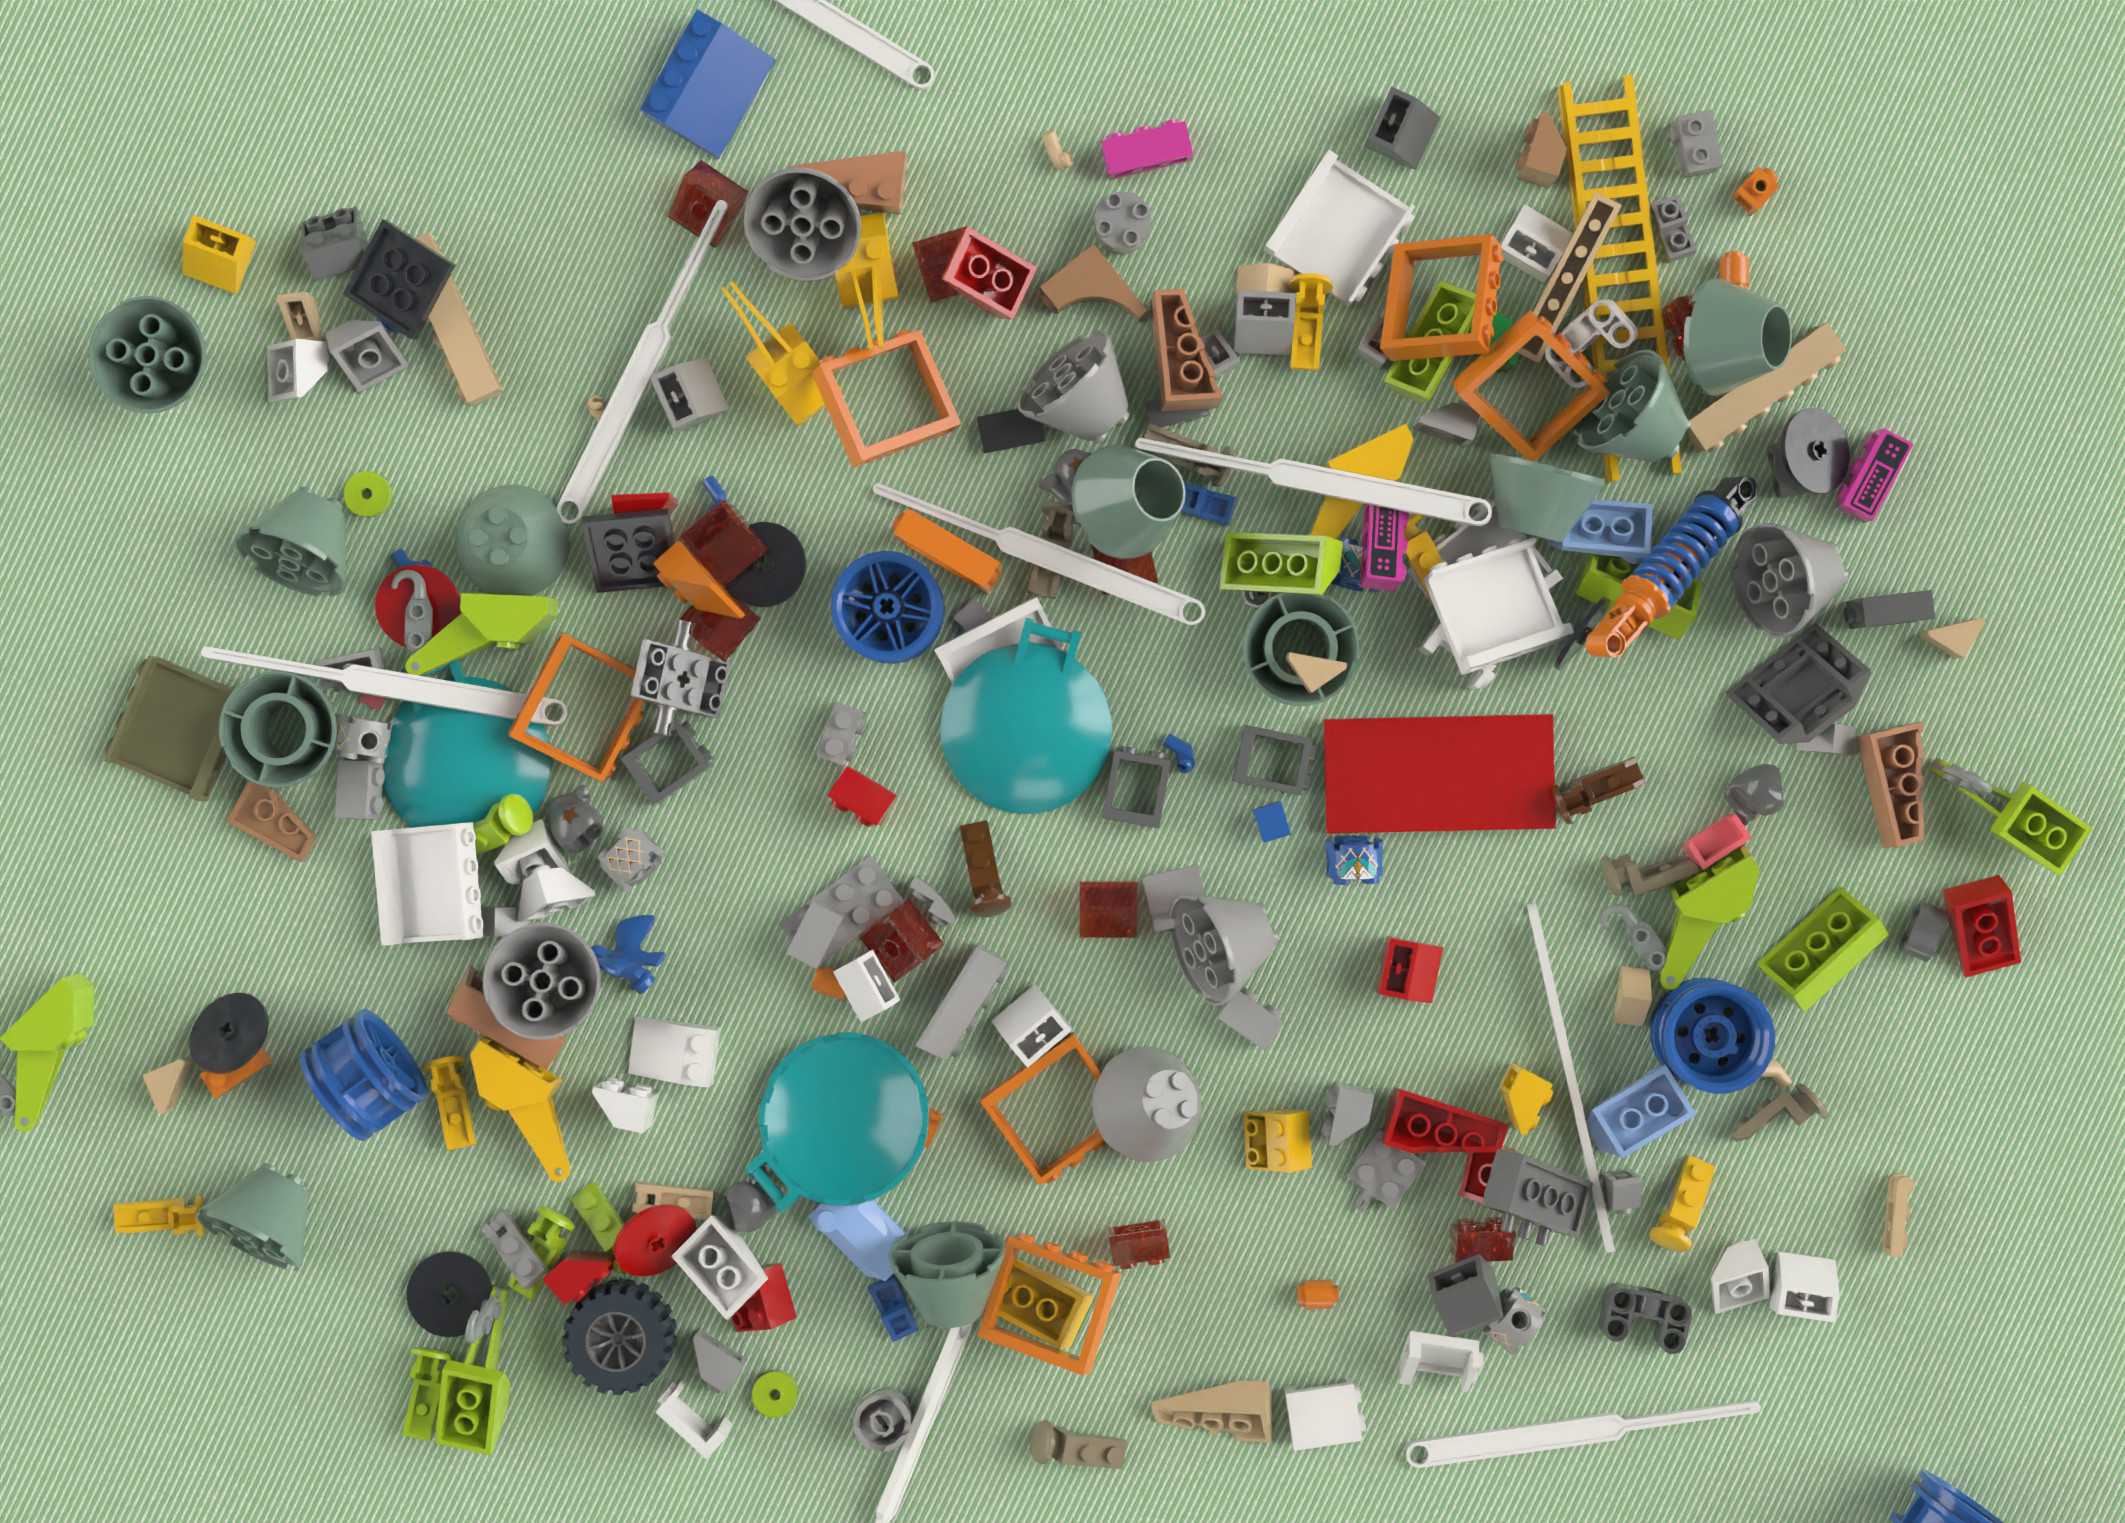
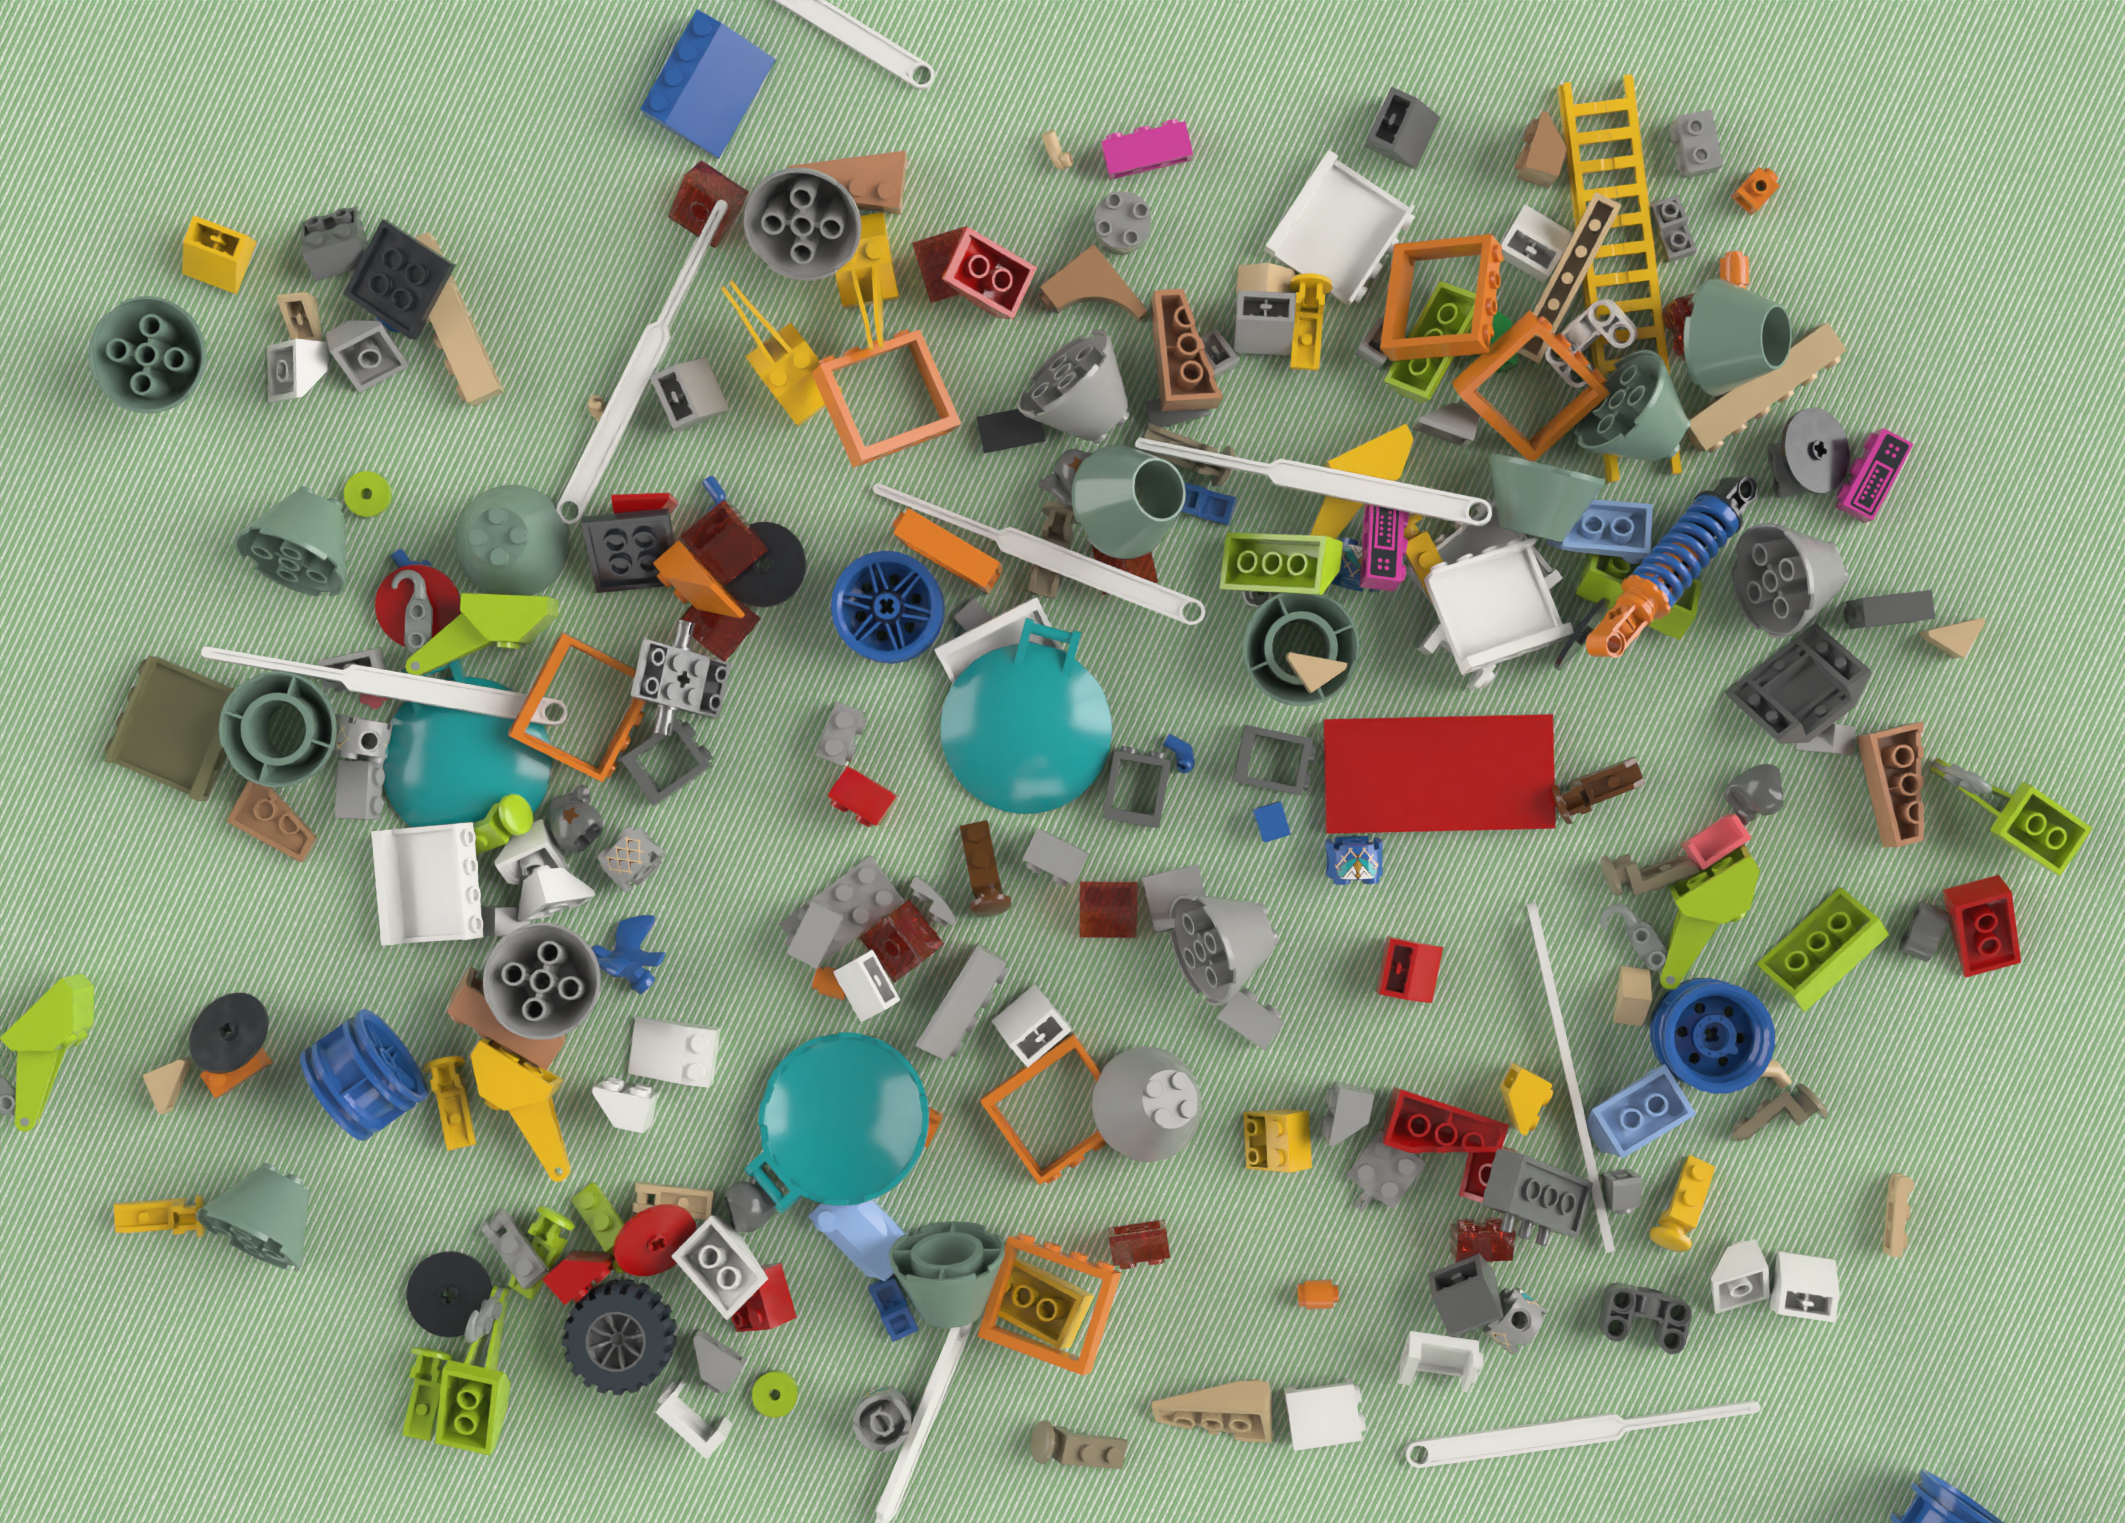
(1054, 856): none -> light grey brick

